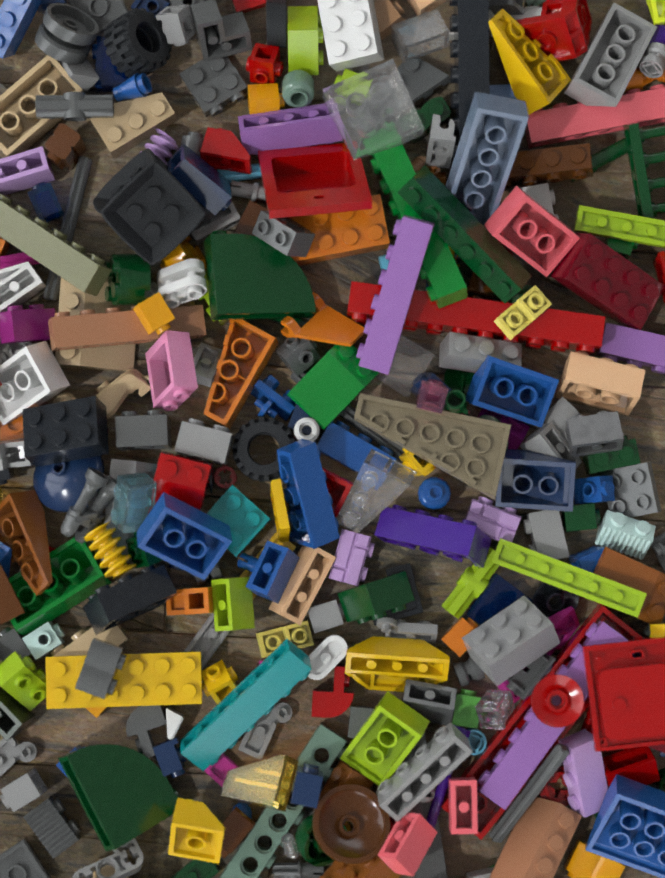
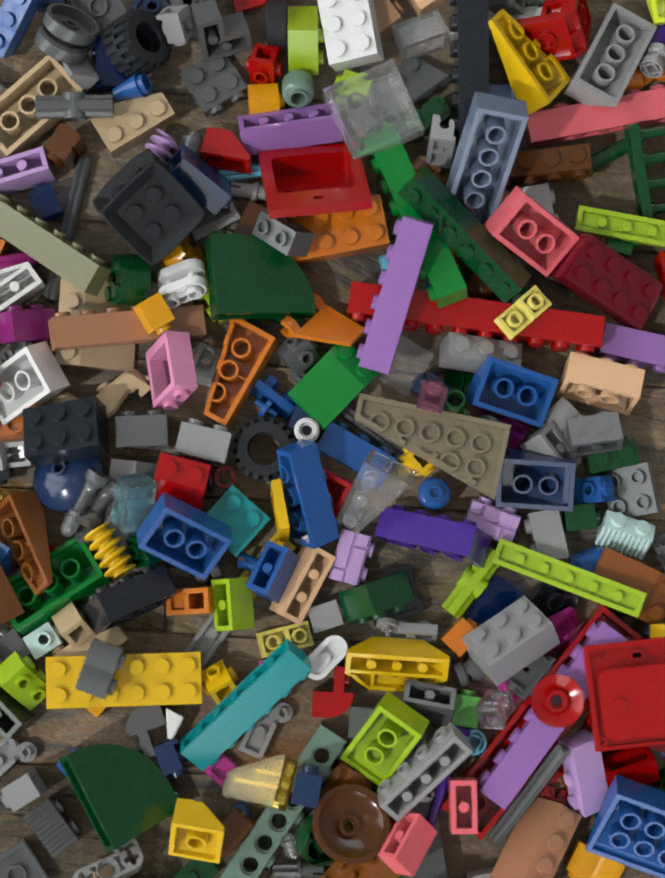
(73, 625): none -> tan brick

